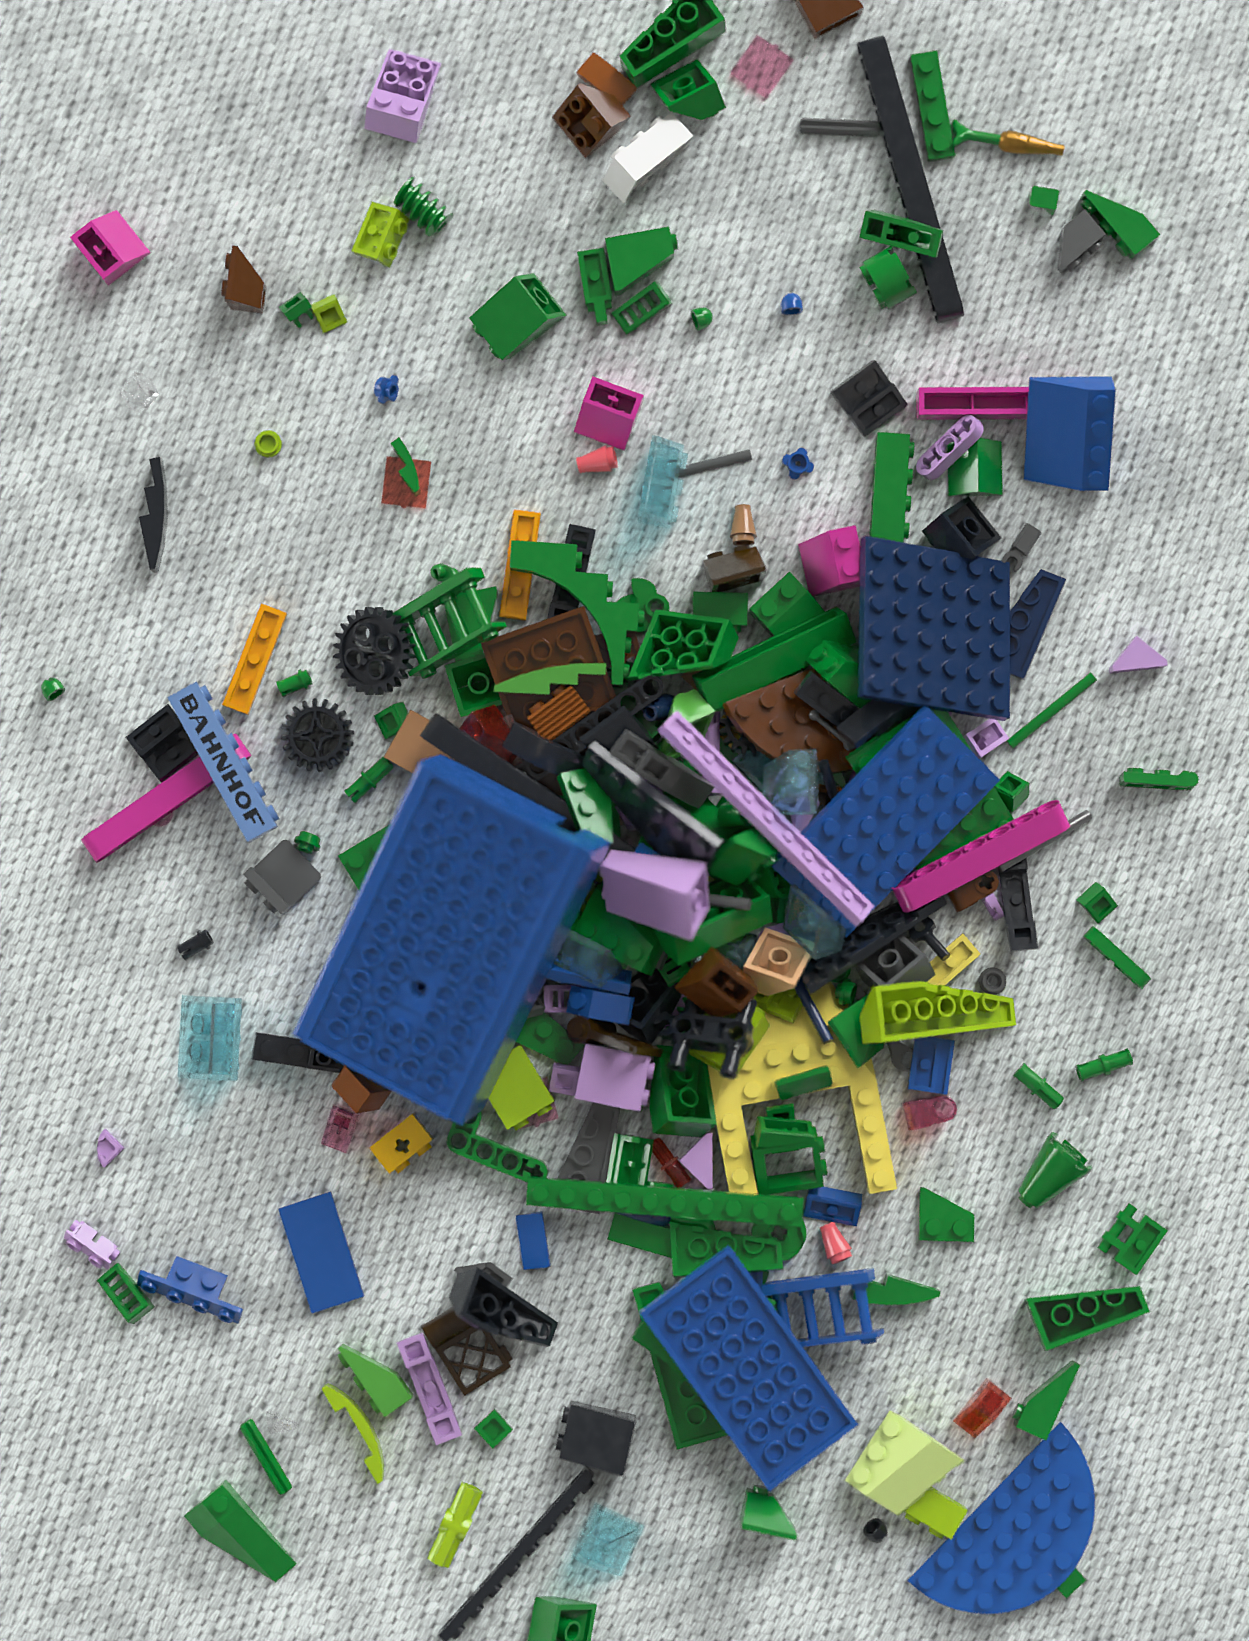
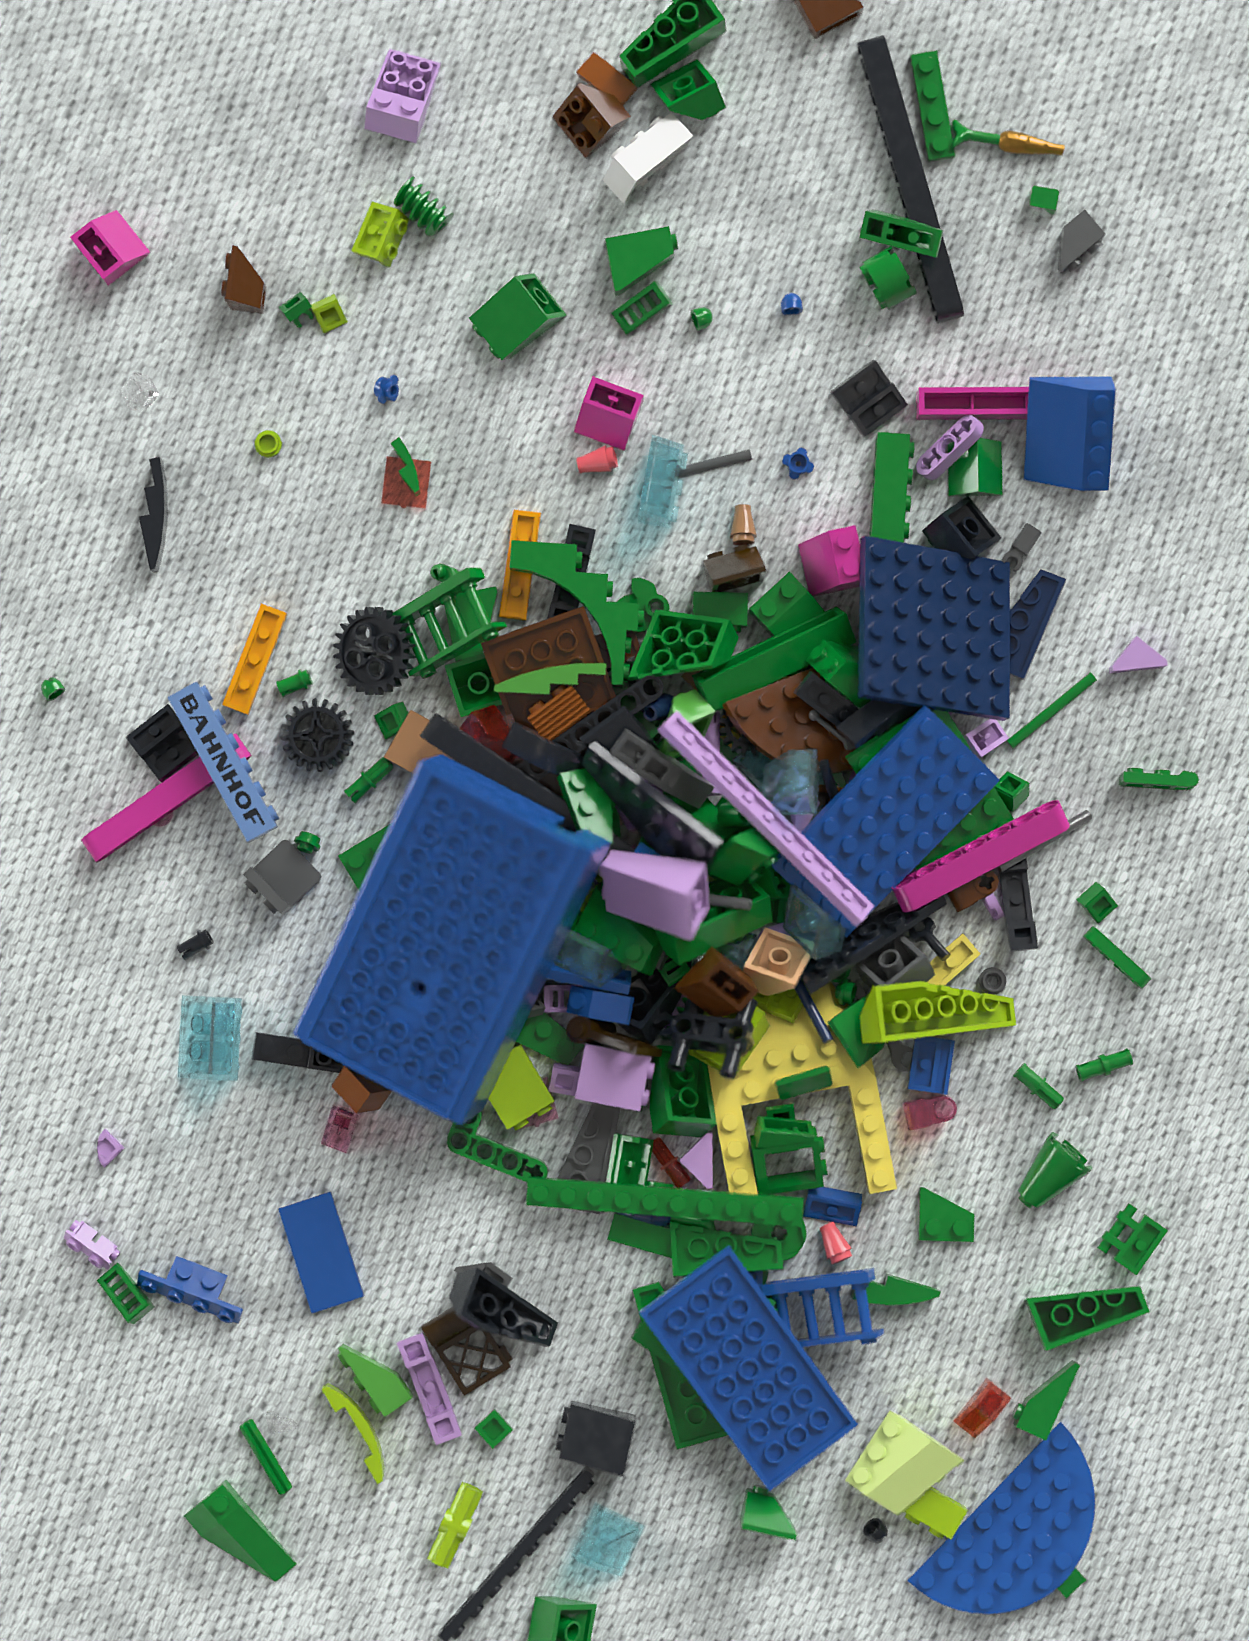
(386, 1150): yellow brick -> none
(533, 1240): blue slope -> none
(595, 283): green hinge -> none
(761, 66): clear pink piece -> none
(839, 127): dark grey axle -> none
(1126, 226): green slope -> none

